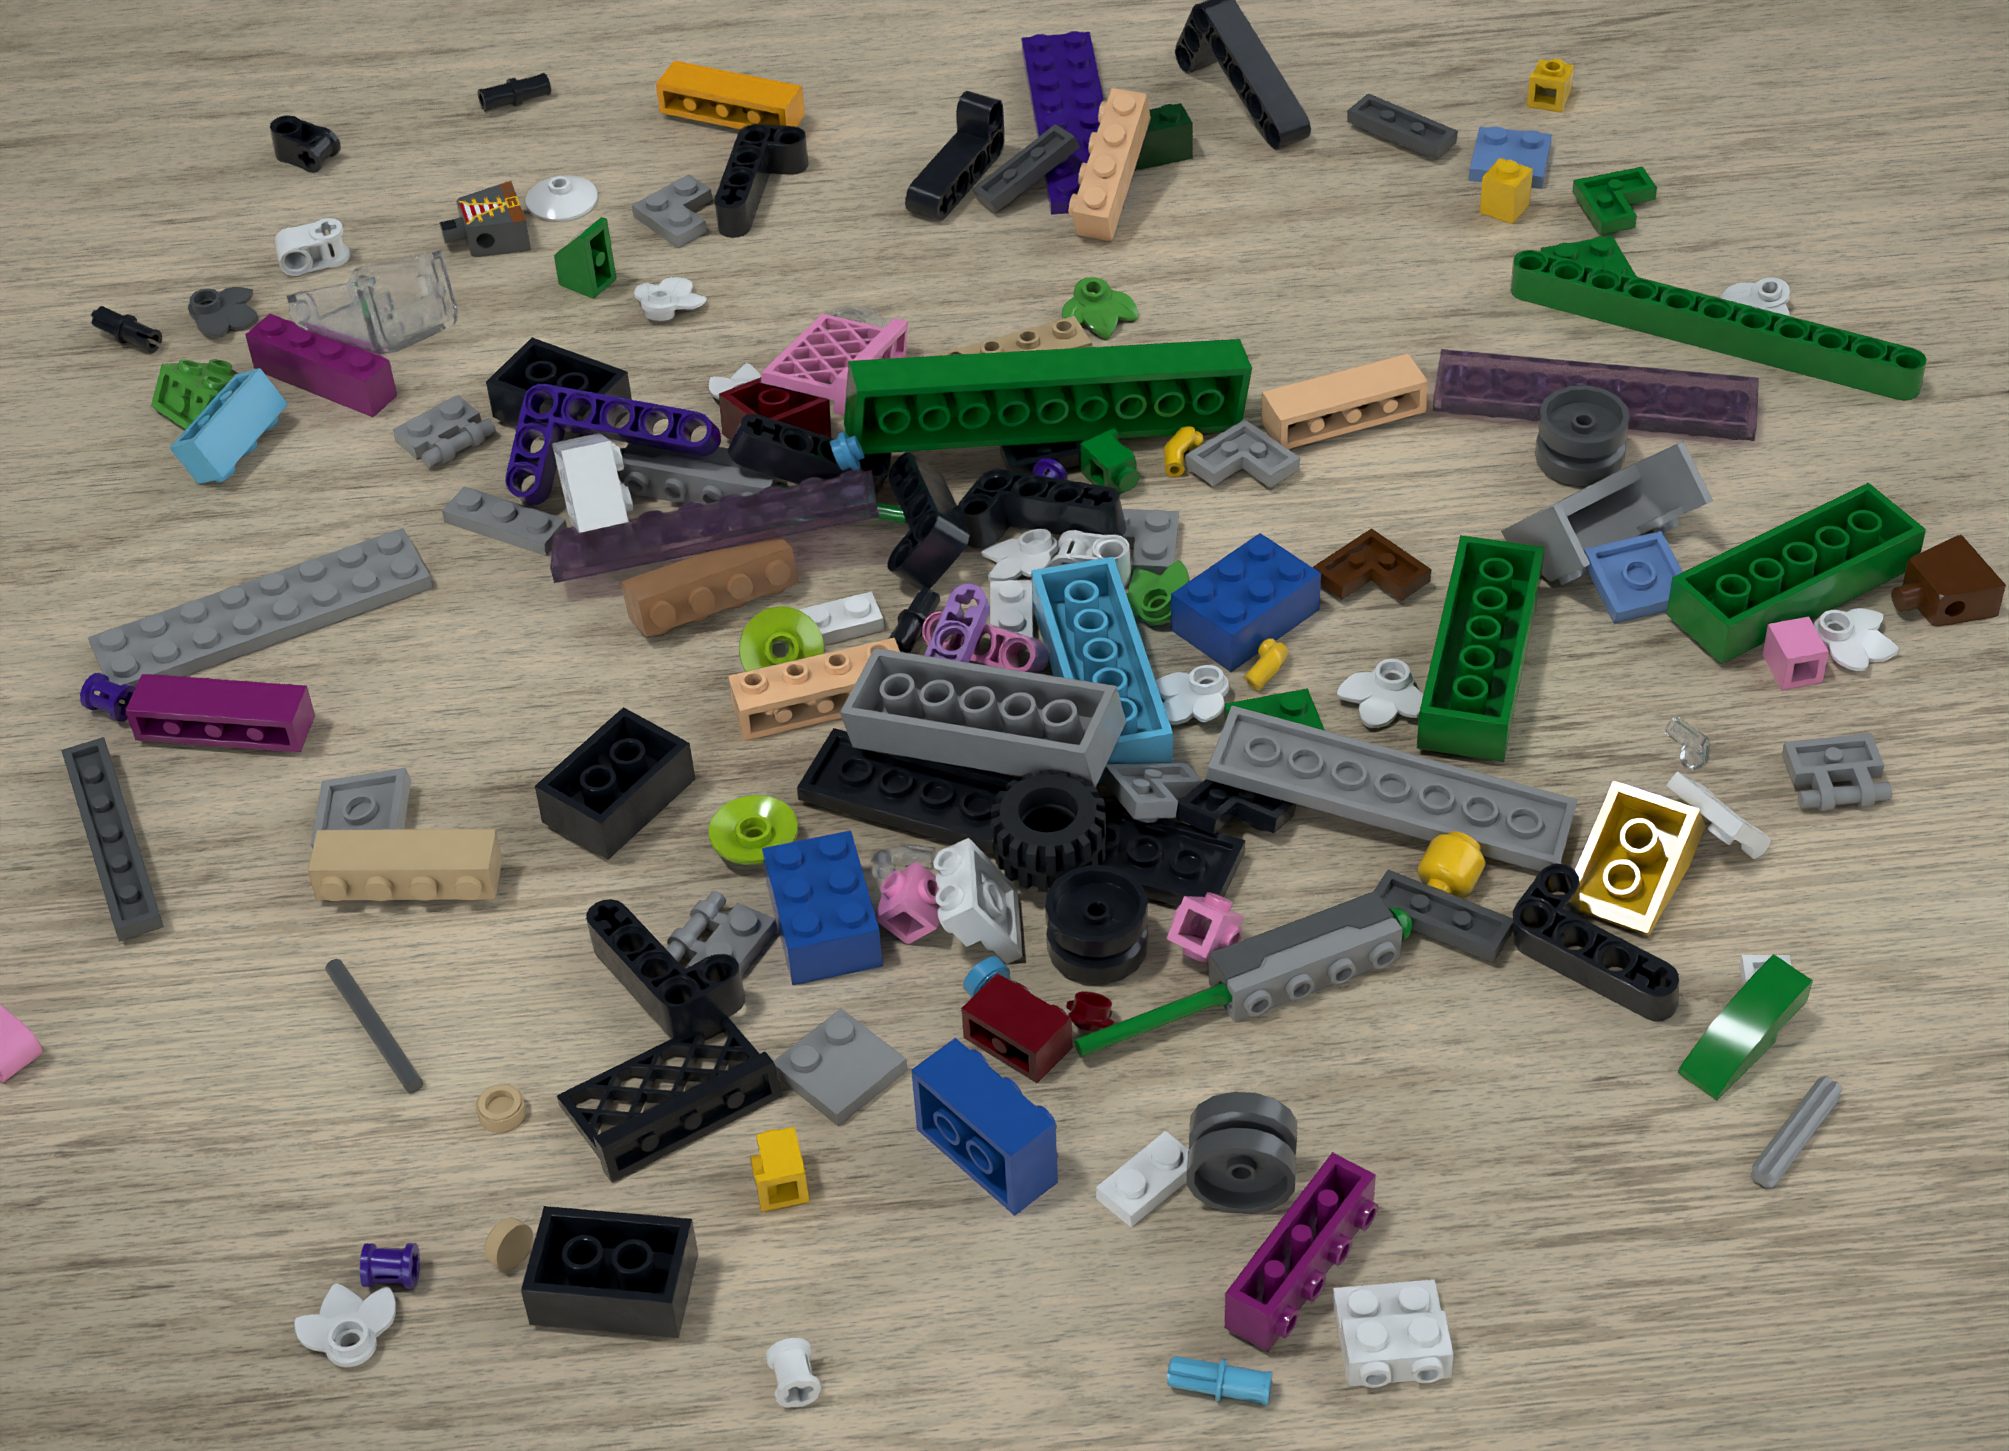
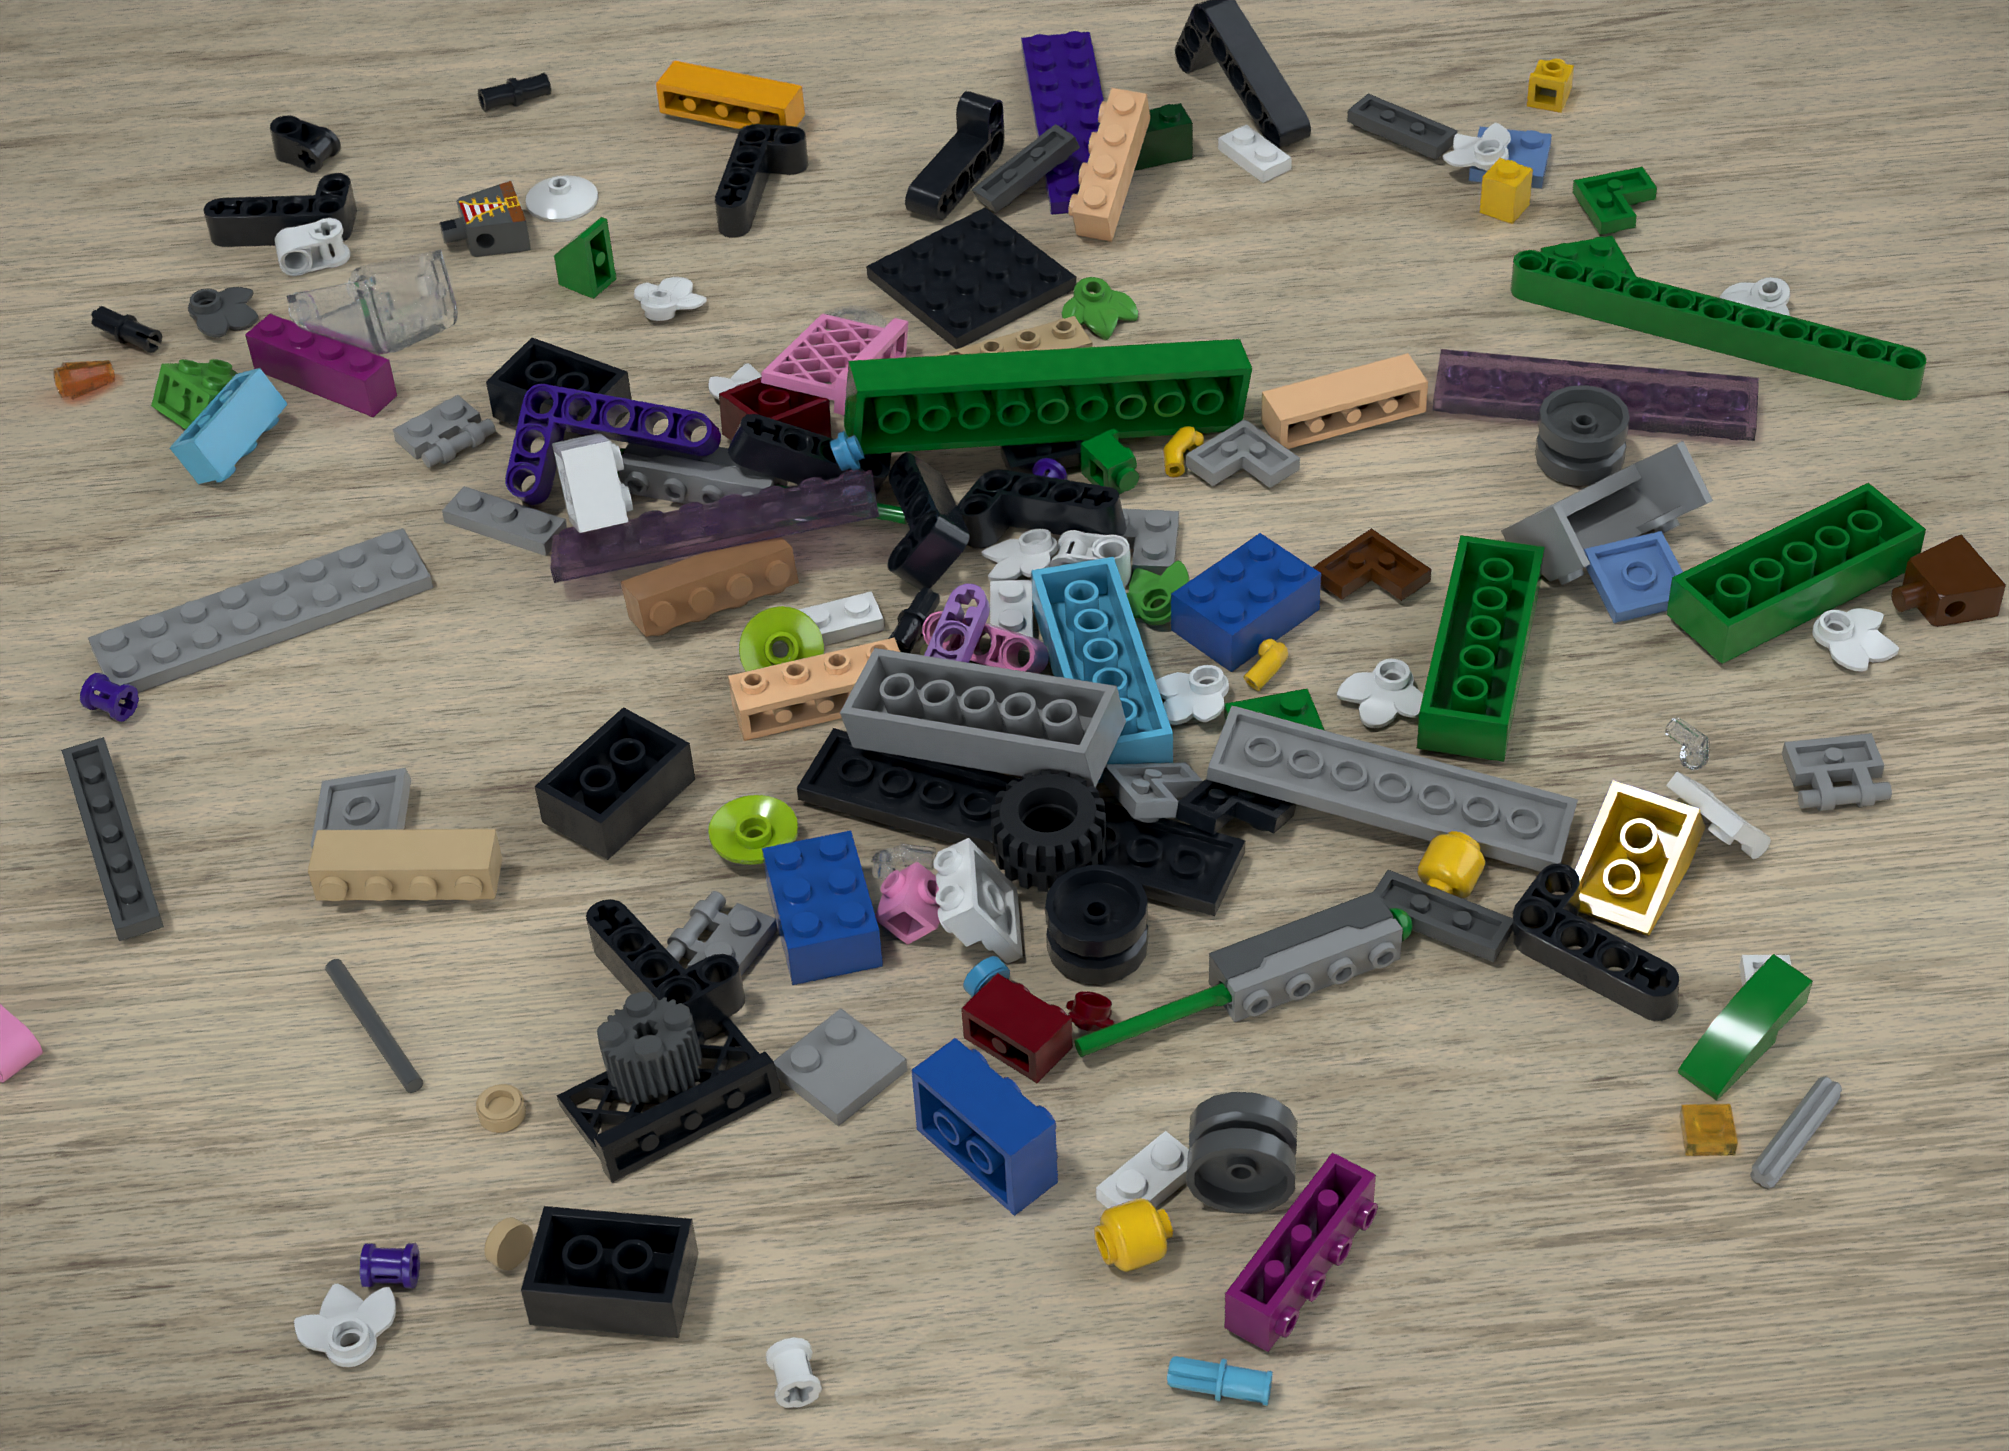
(82, 377): none -> clear orange cone
(220, 713): magenta brick -> none
(259, 219): none -> black beam
(650, 1048): none -> dark grey brick
(672, 210): light grey plate -> none
(779, 1170): yellow brick -> none
(971, 278): none -> black plate
(1133, 1234): none -> yellow head
(1205, 925): bright pink brick -> none
(1254, 153): none -> white plate
(1392, 1333): white plate -> none
(1480, 151): none -> white plate
(1708, 1130): none -> clear yellow plate
(1795, 653): bright pink brick -> none

